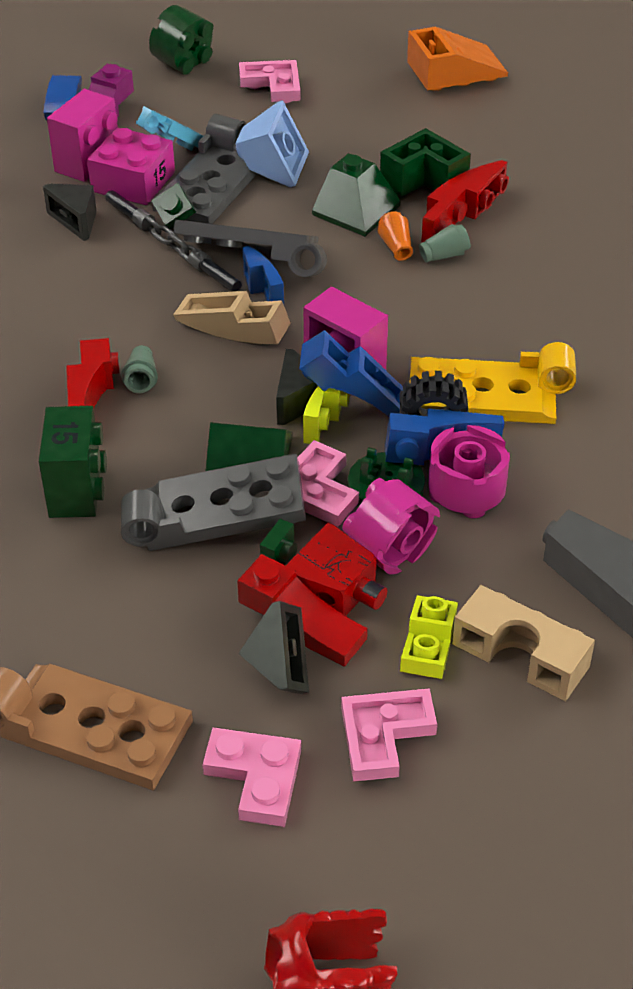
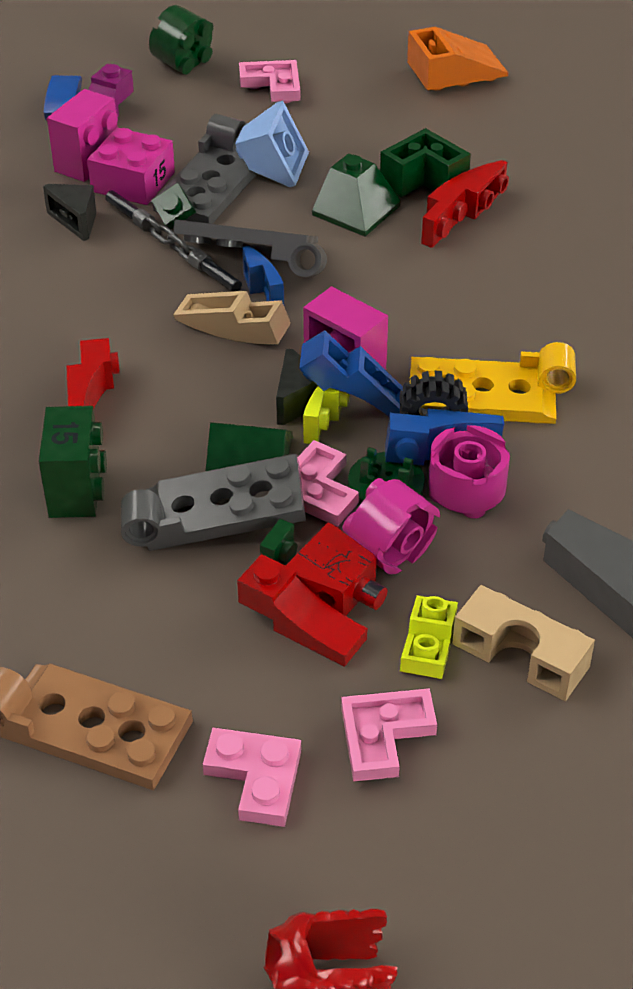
(140, 370): sand green cone -> none
(157, 123): medium azure hinge -> none
(279, 648): pearl dark grey slope -> none
(395, 232): orange cone -> none
(447, 243): sand green cone -> none

